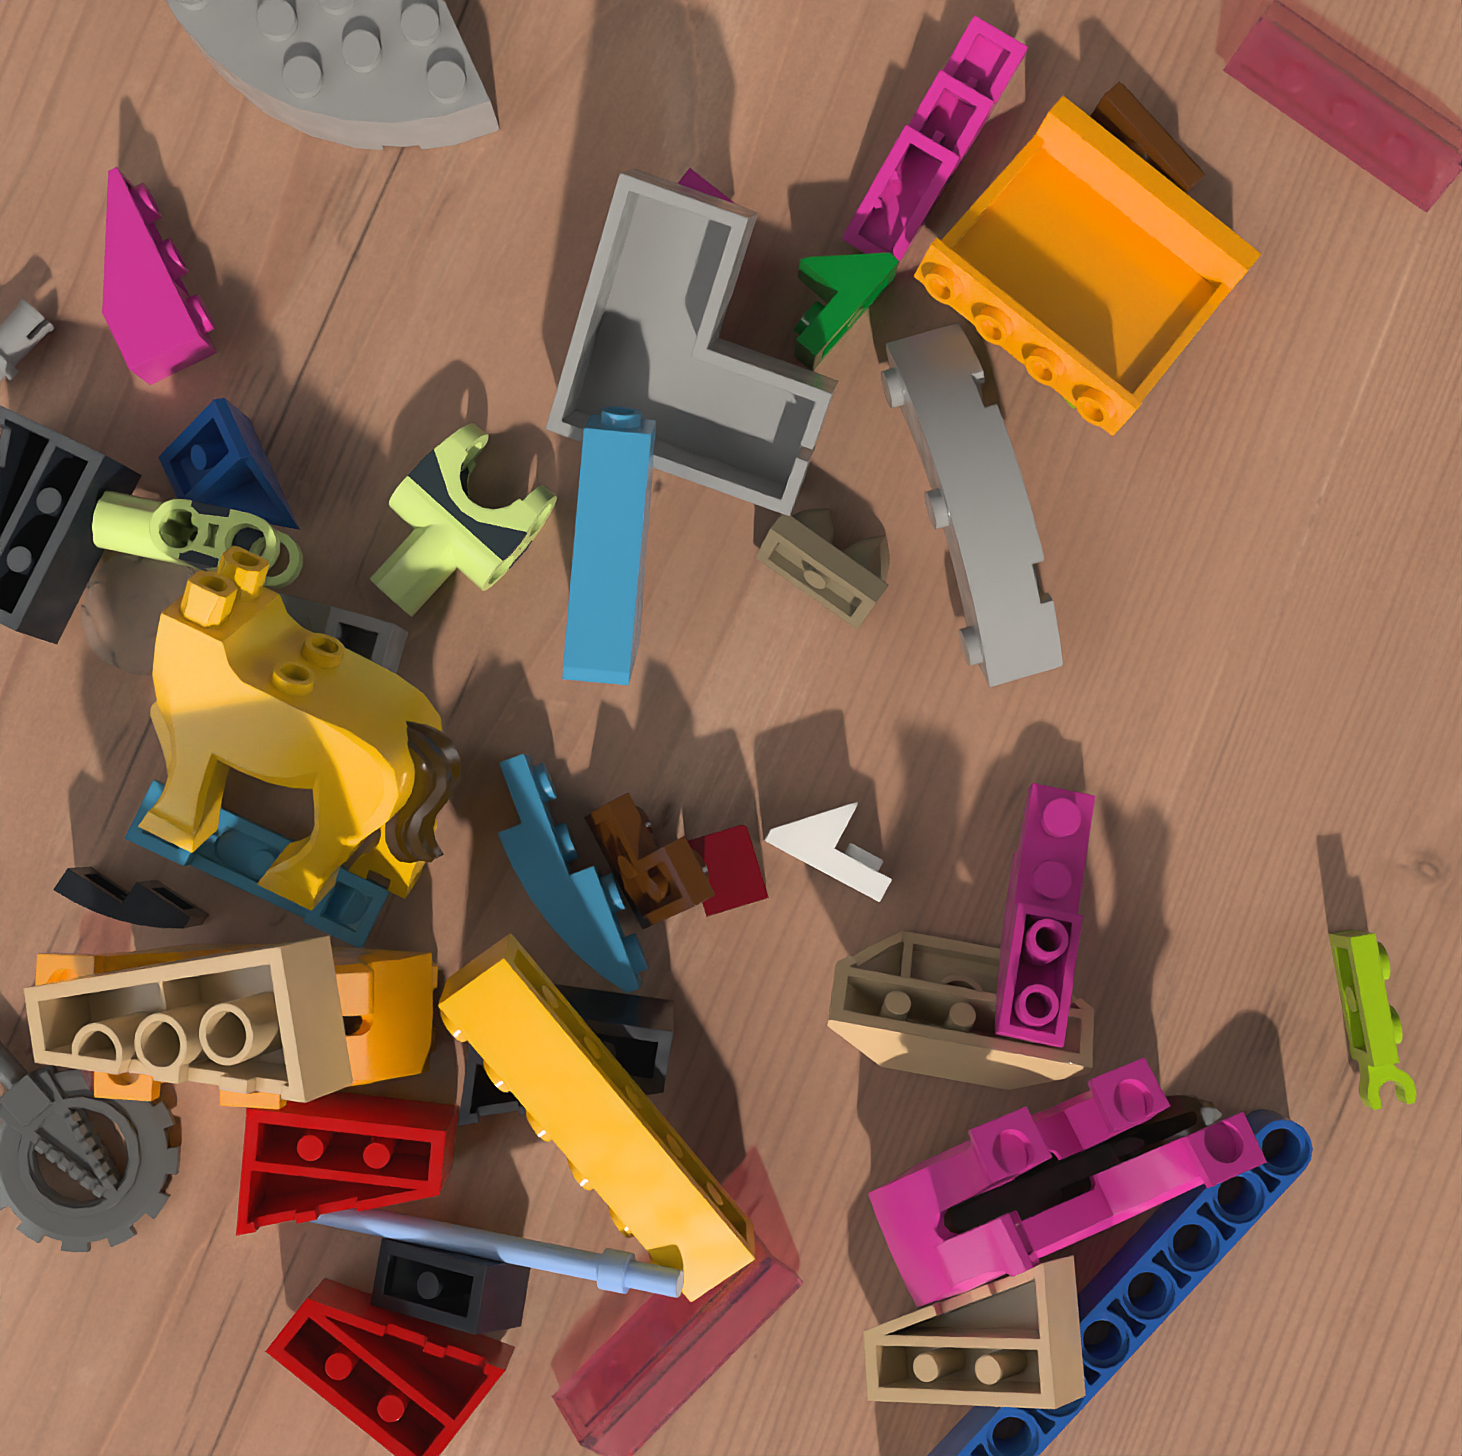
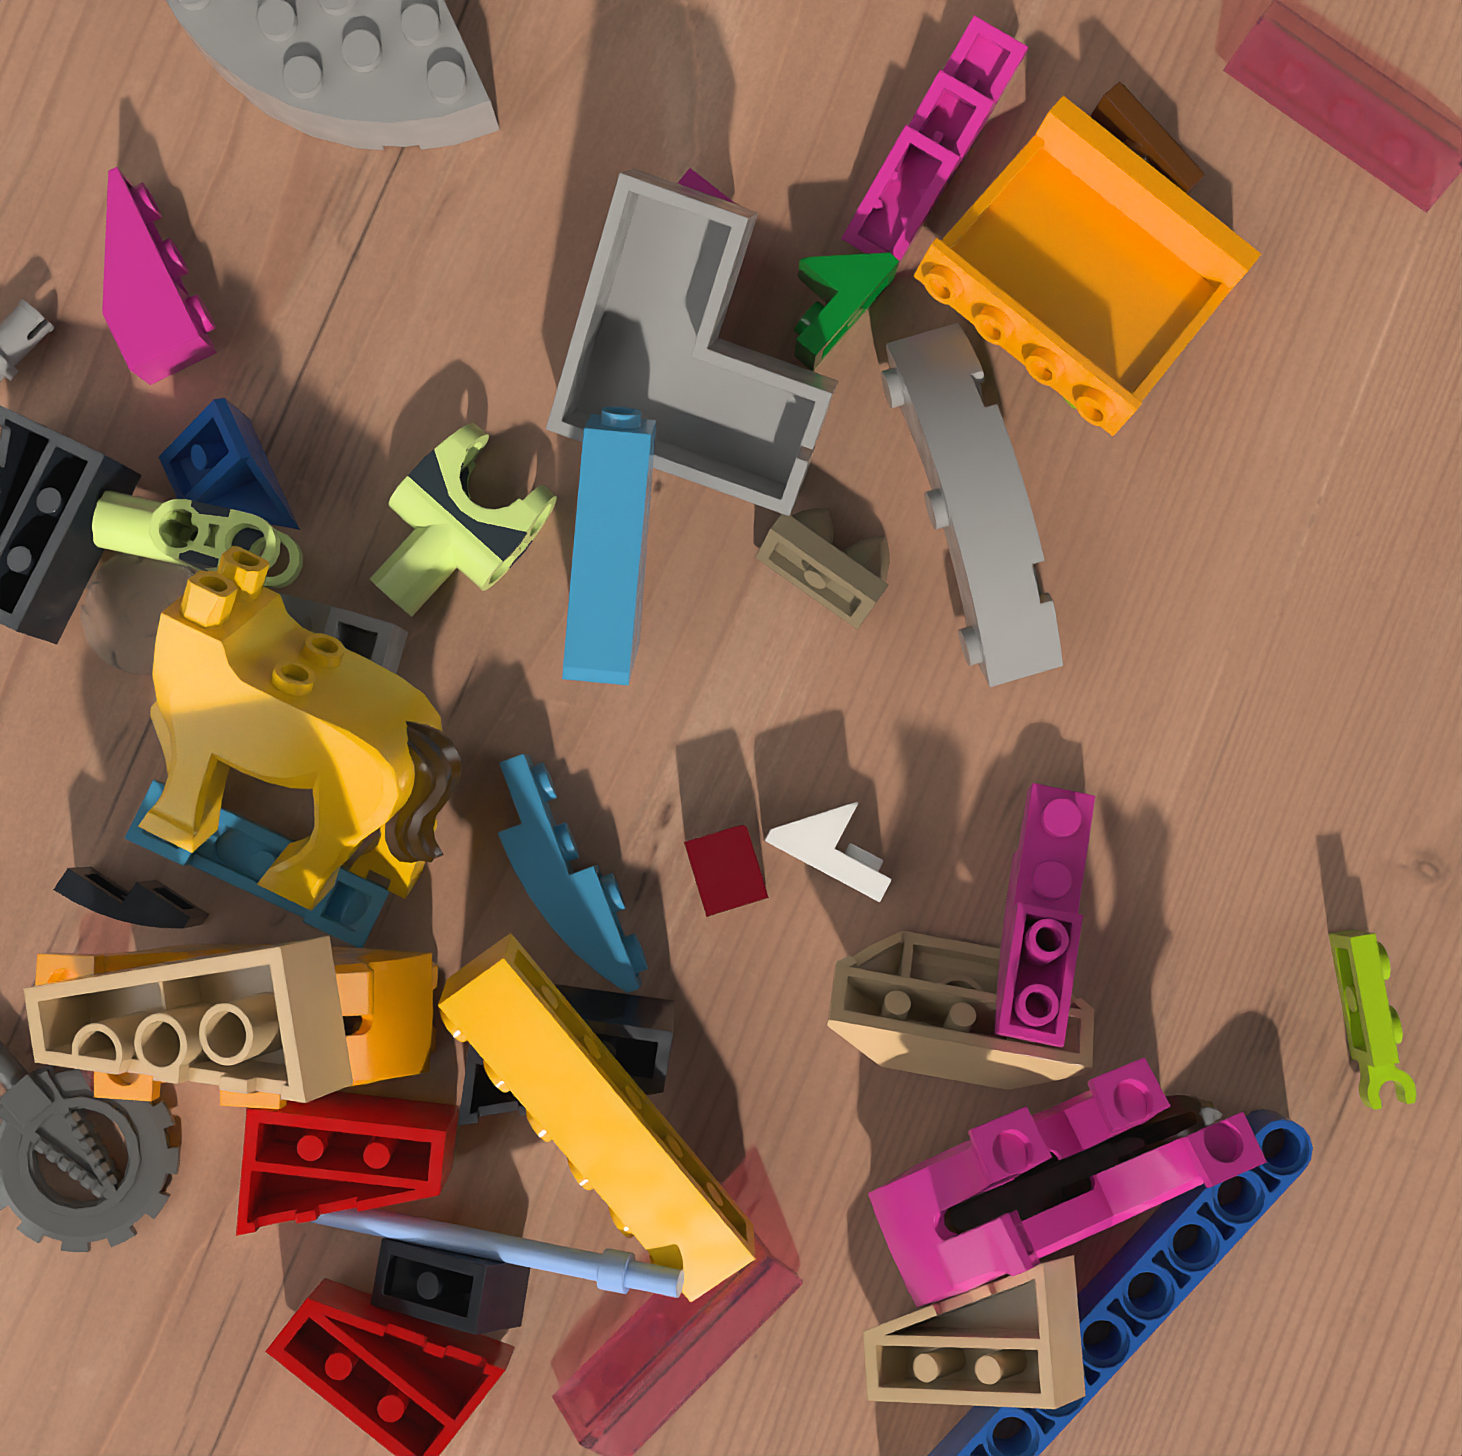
(652, 879): reddish brown plate -> none

